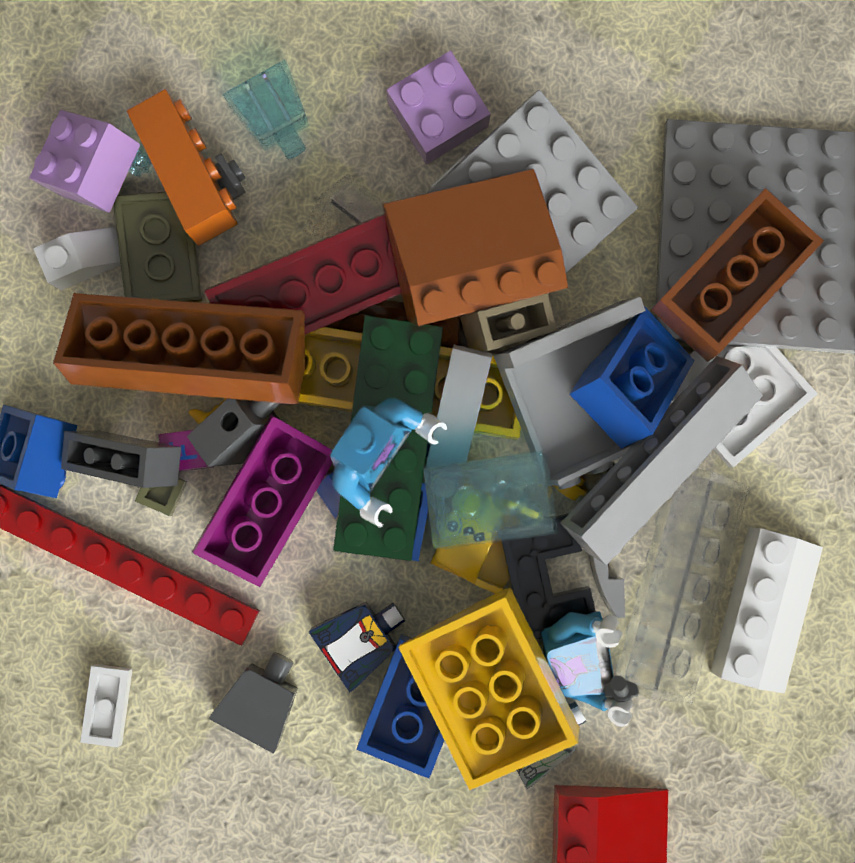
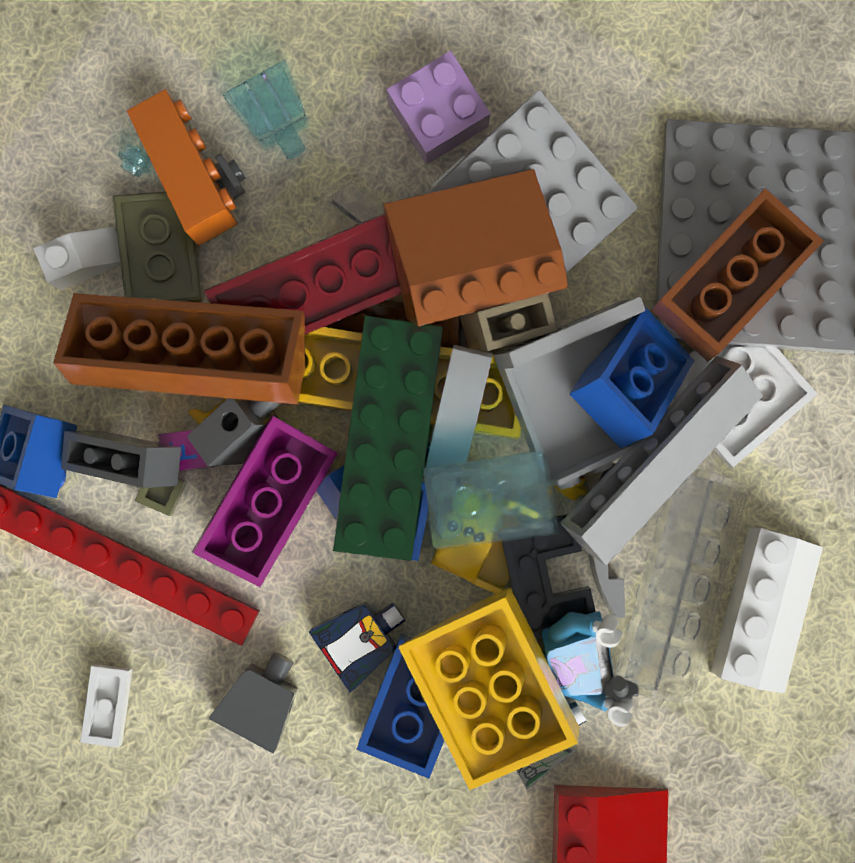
(84, 160): lavender brick -> none
(370, 447): dark azure torso -> none

